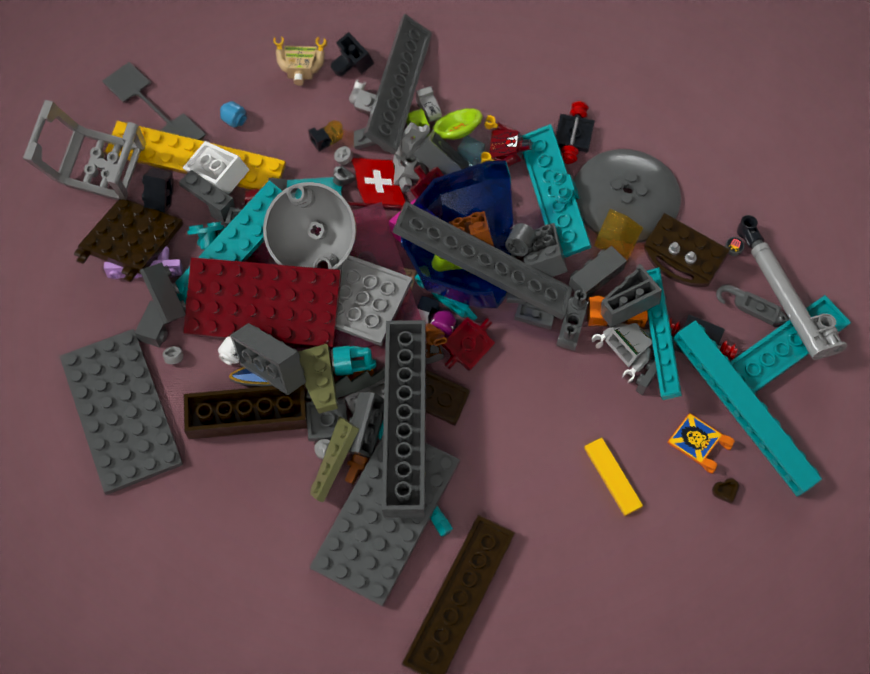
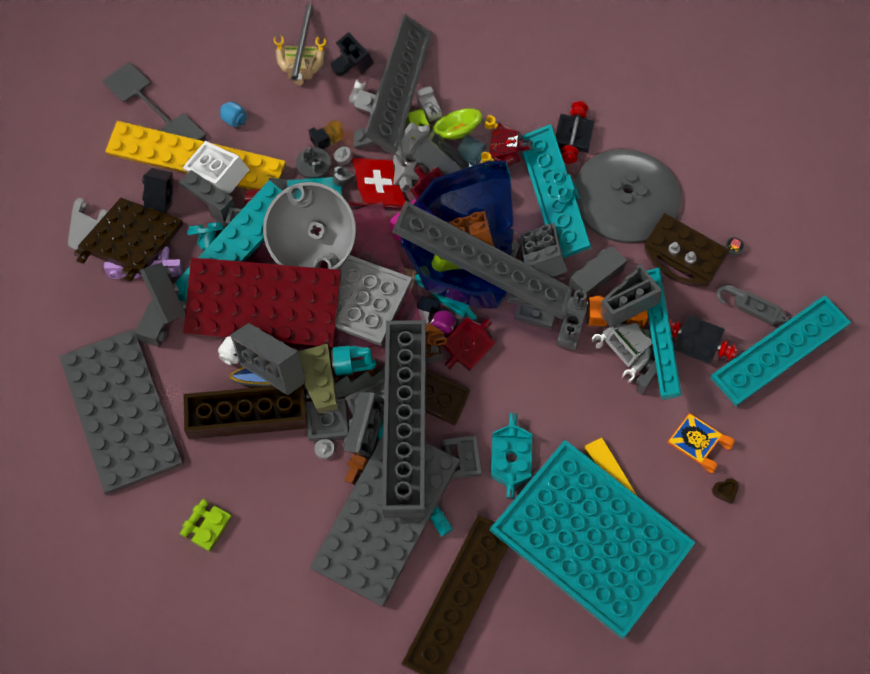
(81, 223): none -> light grey flag
(111, 169): light grey windscreen -> none
(173, 355): light grey tile -> none
(210, 529): none -> lime plate
(302, 40): none -> dark grey piece
(308, 157): none -> dark grey plate
(334, 457): olive wing -> none
(468, 456): none -> dark grey plate
(514, 441): none -> teal plate
(520, 239): dark grey piece -> none
(593, 538): none -> teal plate
(619, 233): clear yellow slope -> none
(747, 408): teal brick -> none
(816, 332): light grey piece -> none

